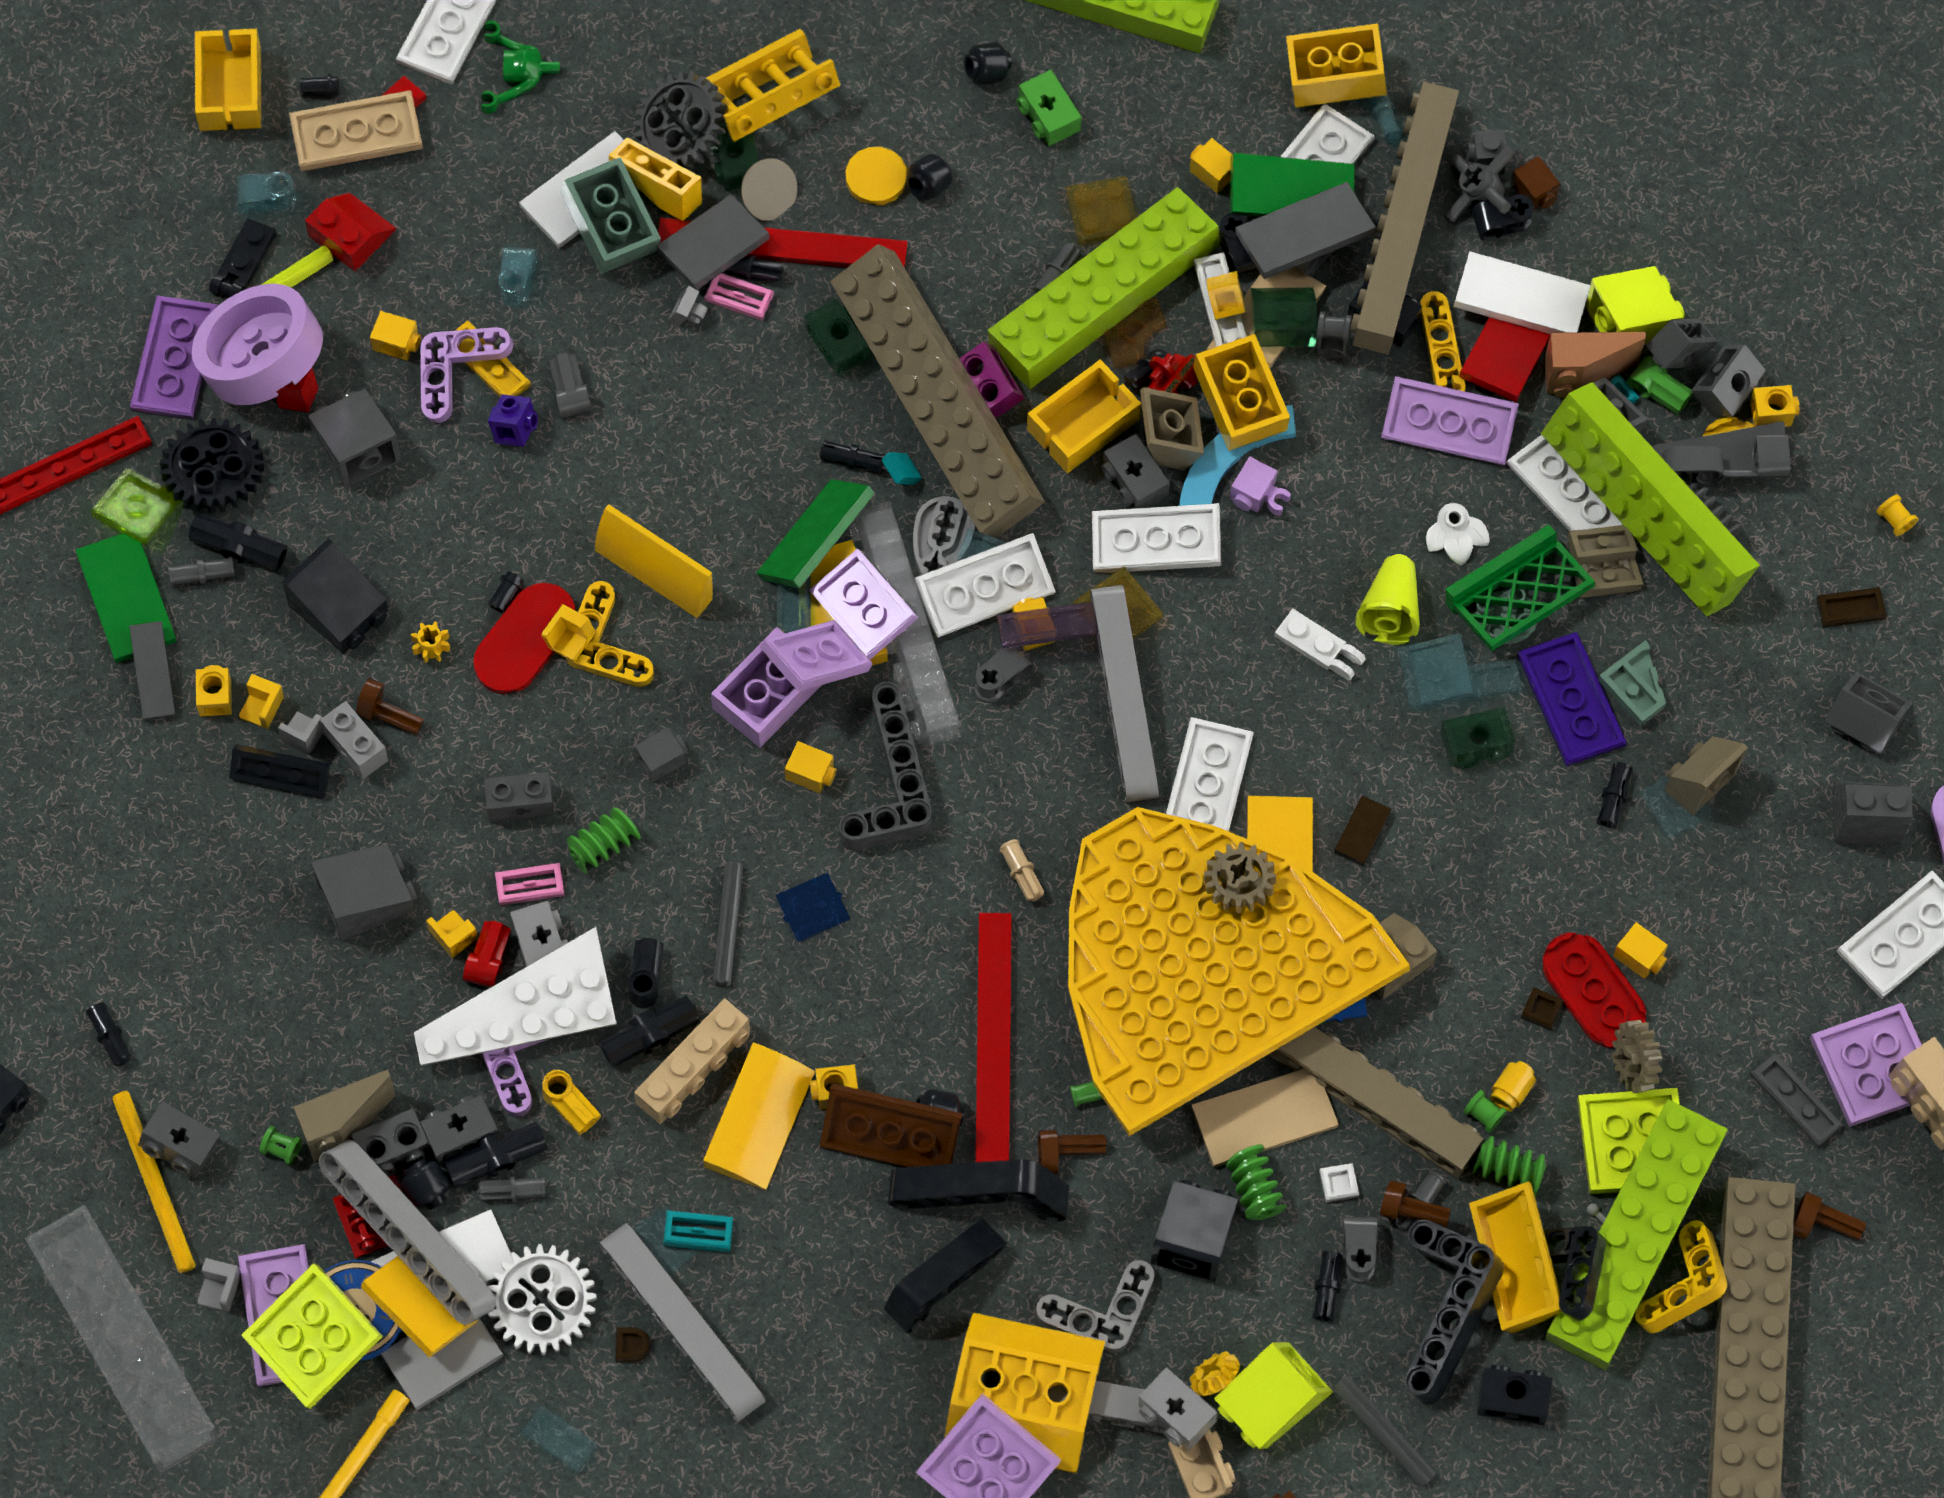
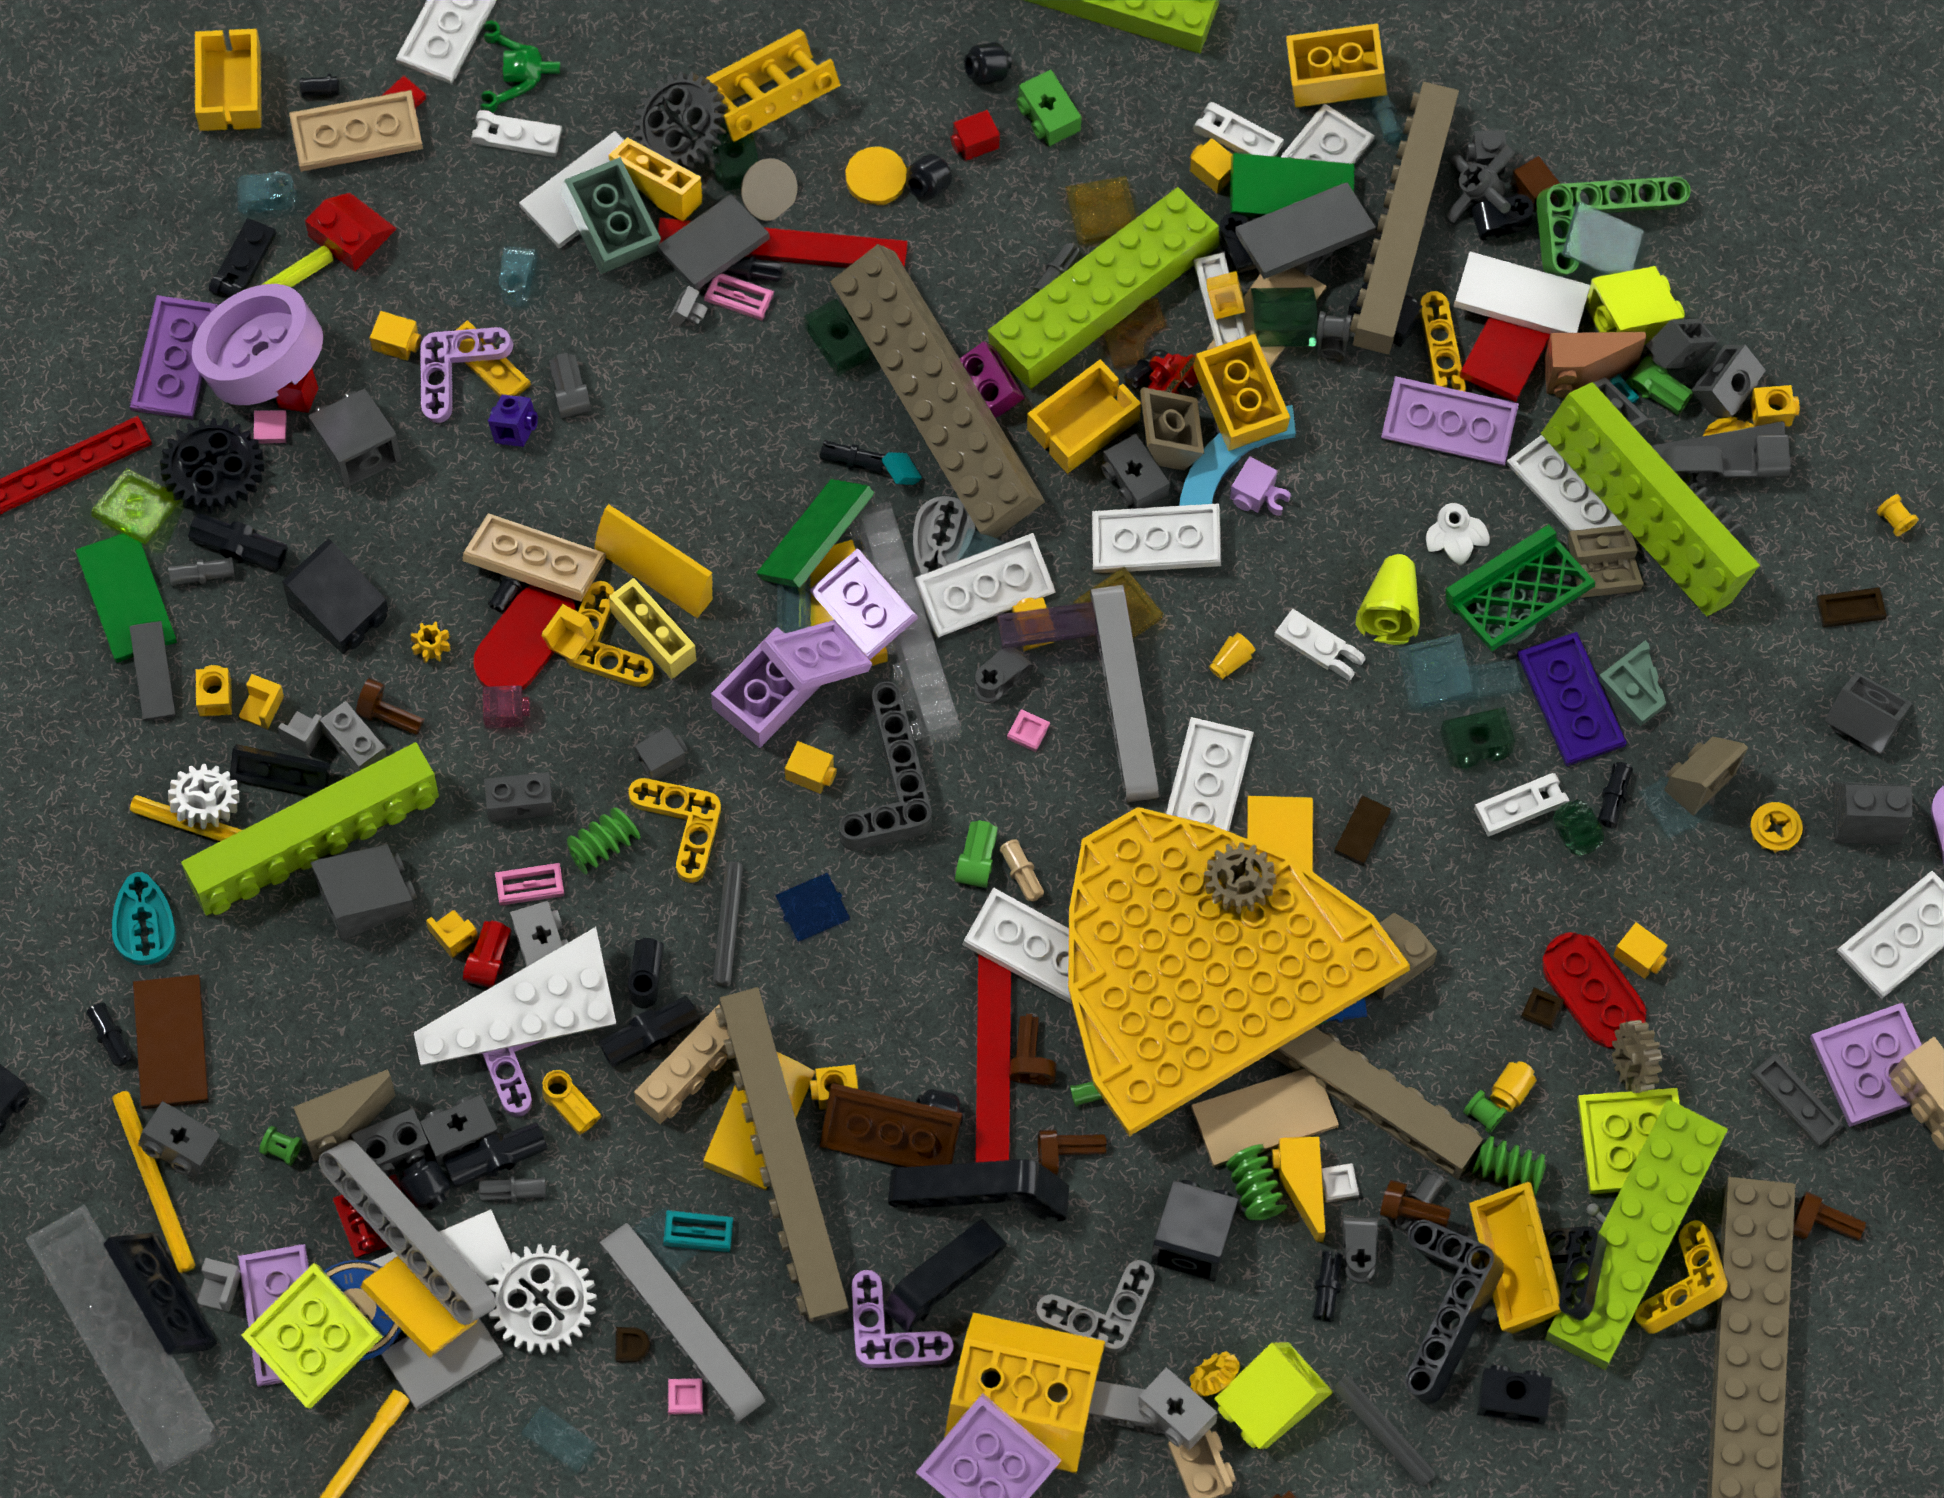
(125, 927): none -> teal piece
(160, 1293): none -> black tile
(162, 813): none -> yellow axle
(170, 1041): none -> reddish brown tile
(203, 796): none -> white gear
(270, 426): none -> bright pink tile
(311, 830): none -> lime brick
(504, 706): none -> clear pink brick
(516, 134): none -> white plate
(534, 557): none -> tan tile
(652, 628): none -> light yellow brick
(685, 1396): none -> bright pink tile
(695, 820): none -> yellow beam
(782, 1154): none -> dark tan brick
(877, 1336): none -> lavender beam
(975, 135): none -> red brick
(976, 859): none -> bright green piece
(1022, 942): none -> white tile
(1026, 1066): none -> reddish brown piece
(1028, 730): none -> bright pink tile
(1232, 655): none -> yellow cone
(1237, 132): none -> white plate
(1302, 1178): none -> yellow slope
(1520, 804): none -> white plate
(1578, 827): none -> clear green gear
(1599, 199): none -> bright green beam
(1601, 240): none -> clear light blue piece
(1779, 814): none -> yellow gear

